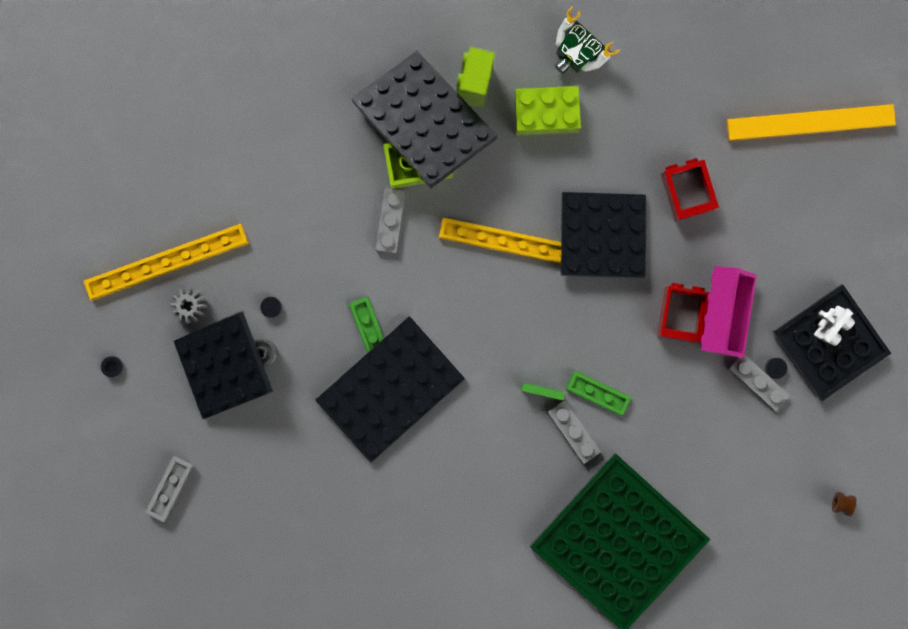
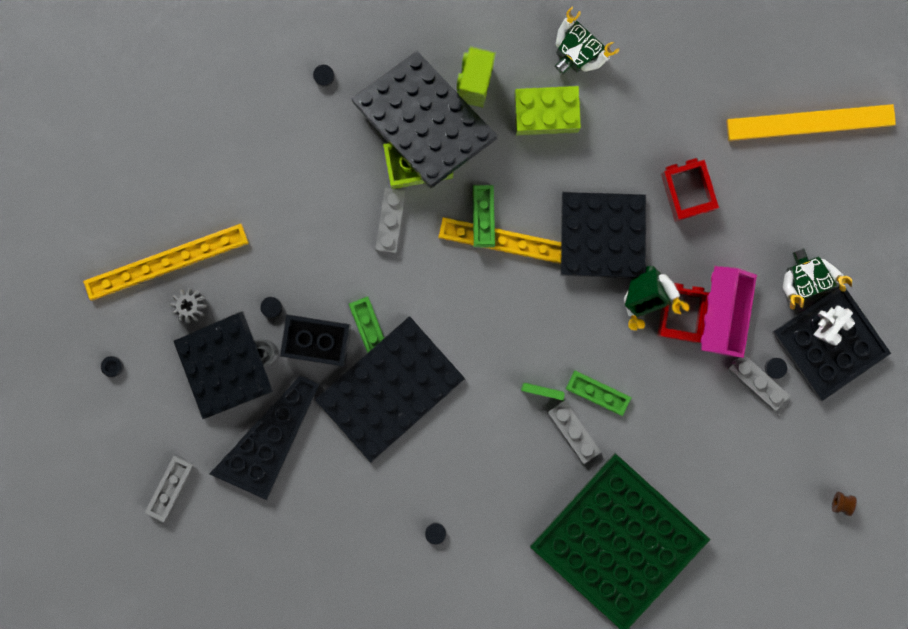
(264, 448): none -> black wing
(315, 340): none -> black brick
(323, 75): none -> black tile
(435, 533): none -> black tile
(483, 216): none -> bright green tile
(650, 293): none -> dark green torso
(810, 278): none -> torso

